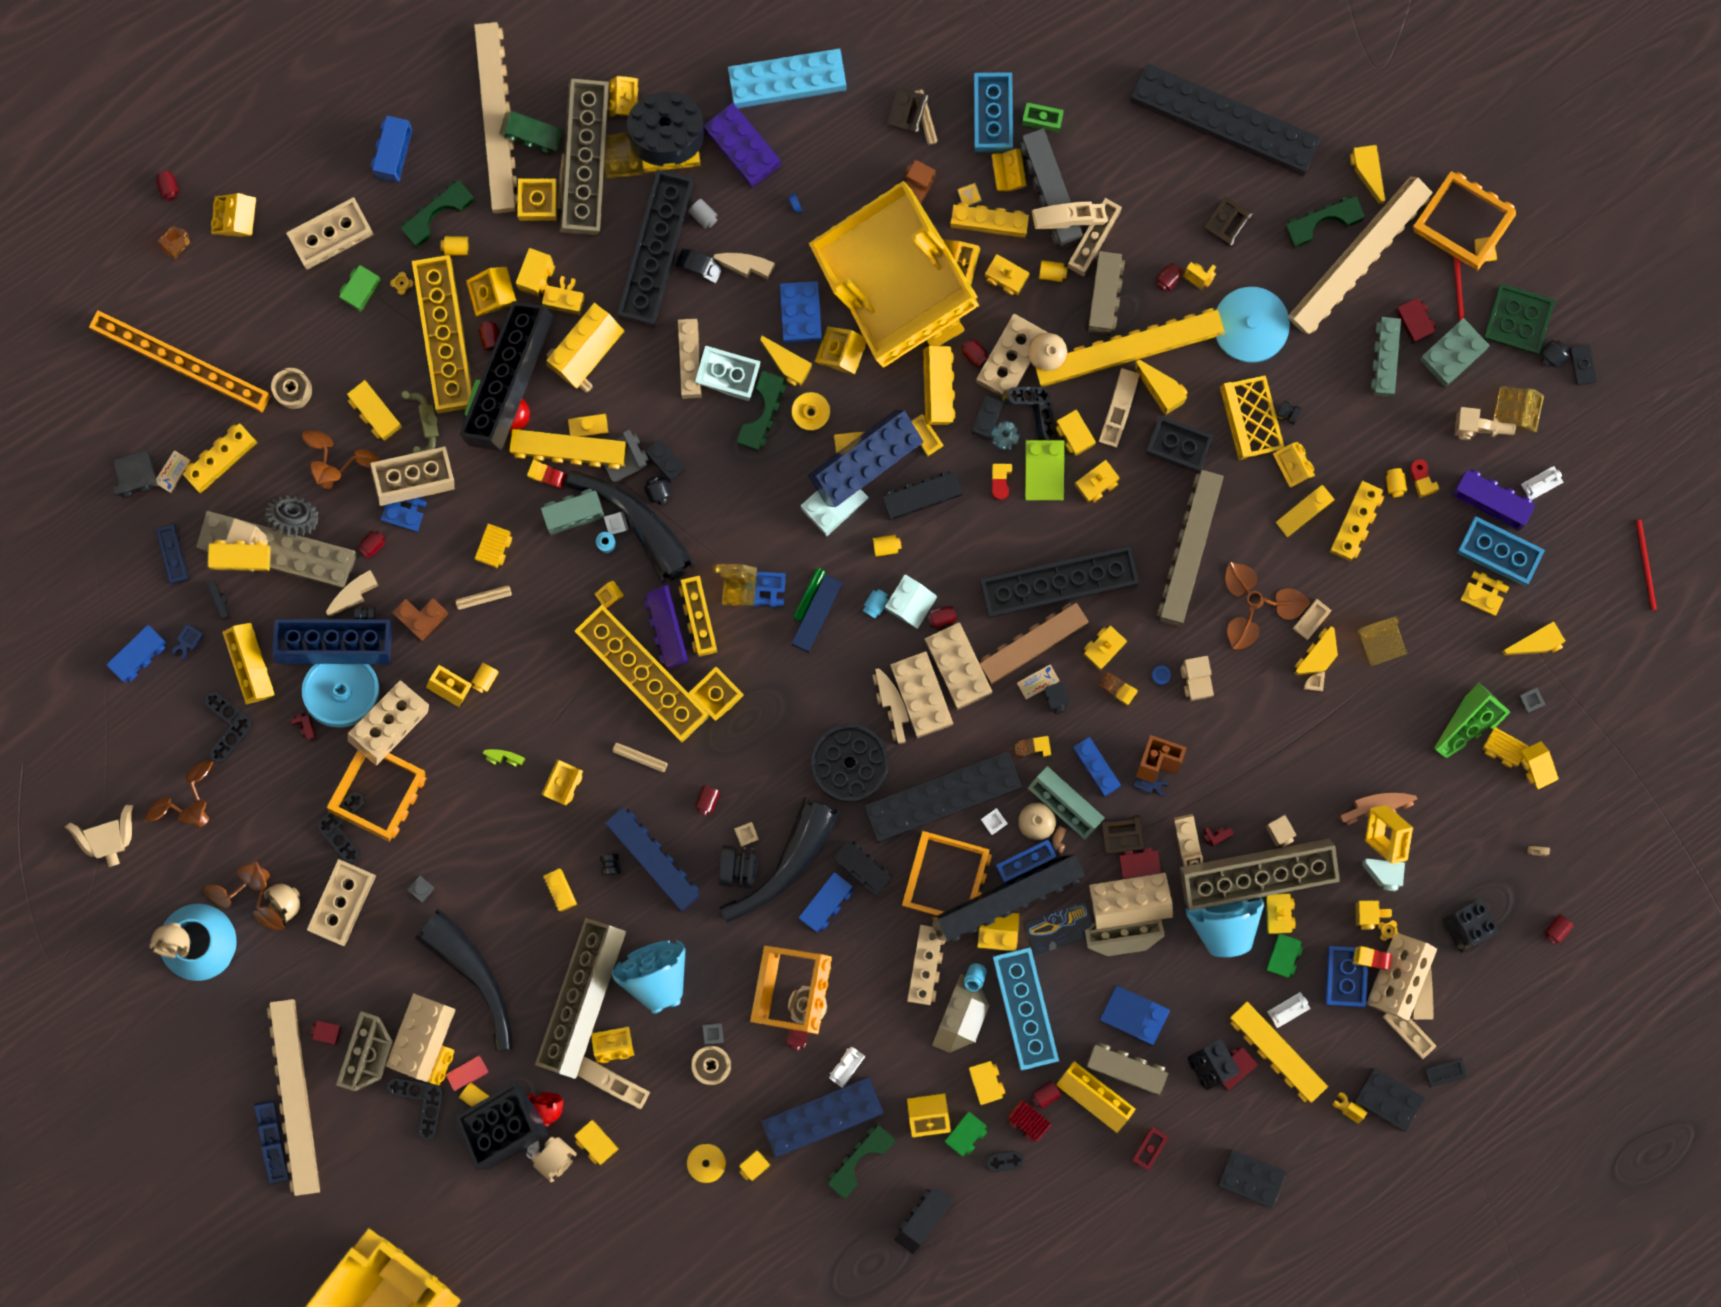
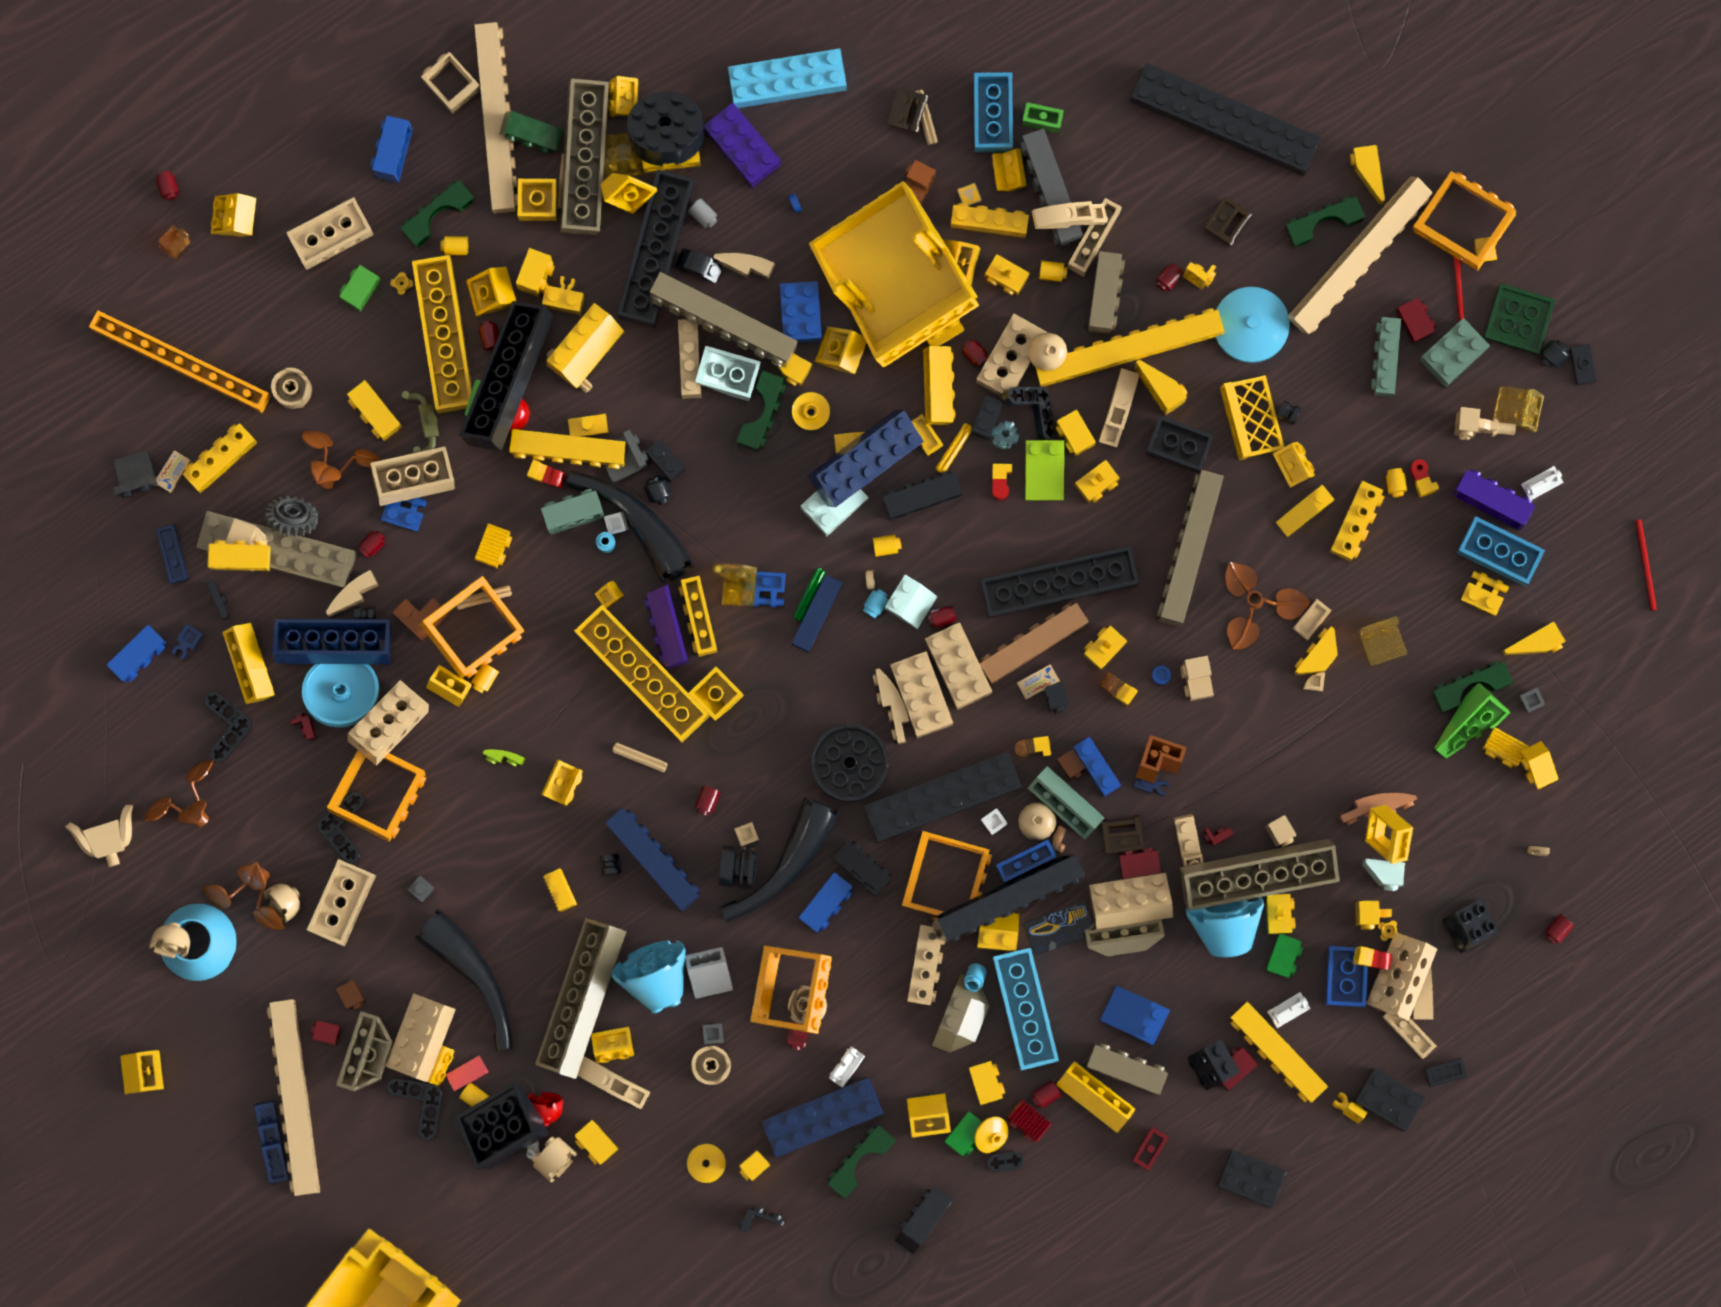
(142, 1072): none -> yellow slope
(351, 995): none -> reddish brown brick
(445, 649): none -> light orange window
(462, 97): none -> tan window
(626, 192): none -> yellow slope
(708, 972): none -> light grey brick
(723, 320): none -> dark tan brick
(746, 1220): none -> black bracket
(870, 579): none -> tan tile
(954, 448): none -> yellow axle
(991, 1134): none -> yellow dish
(1071, 764): none -> reddish brown brick
(1494, 677): none -> dark green arch

